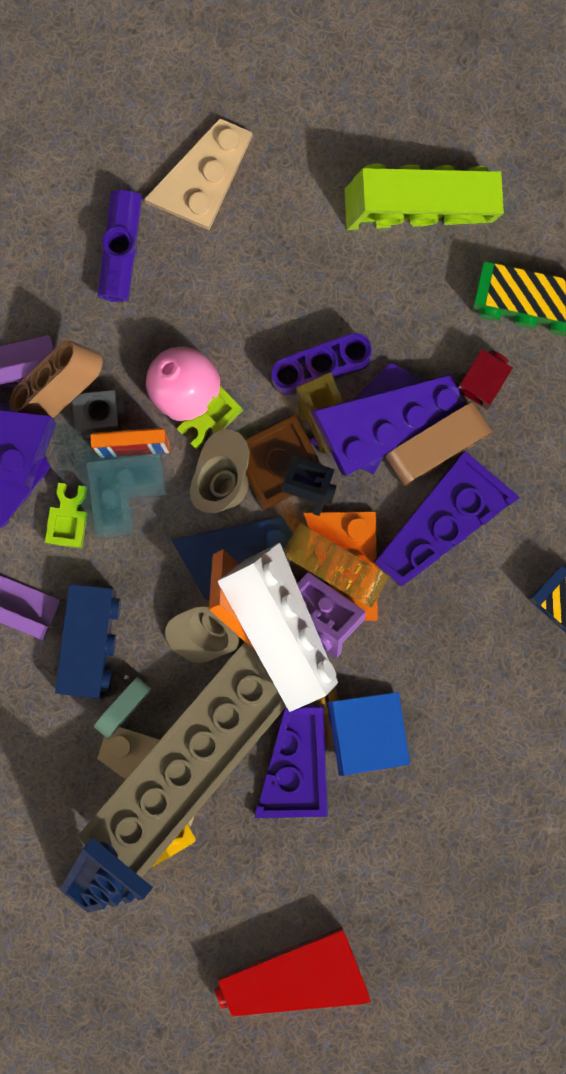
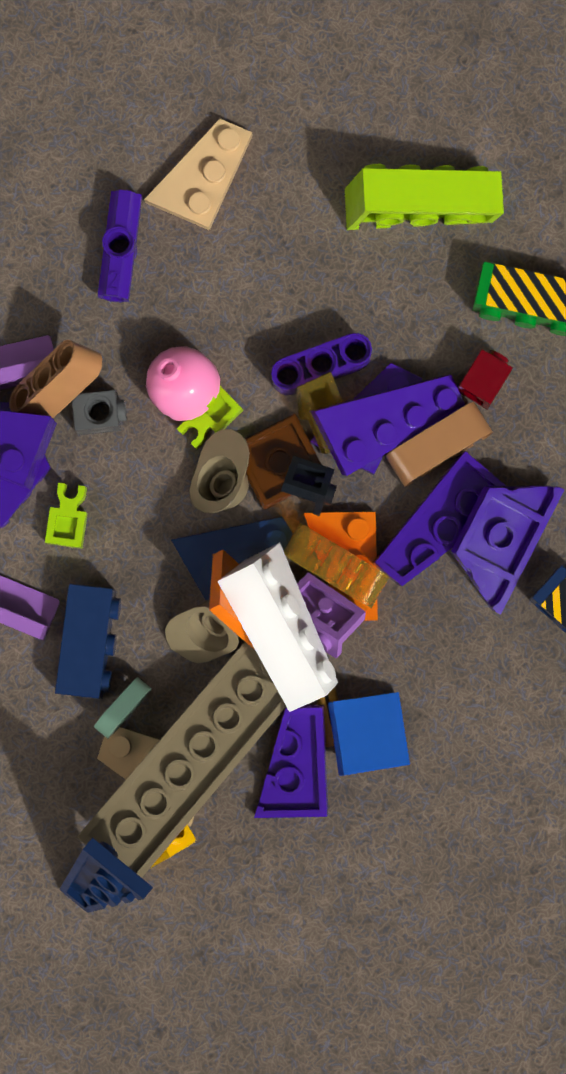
(115, 485): clear light blue brick -> none
(130, 442): orange tile -> none
(298, 978): red slope -> none
(503, 537): none -> dark purple wing

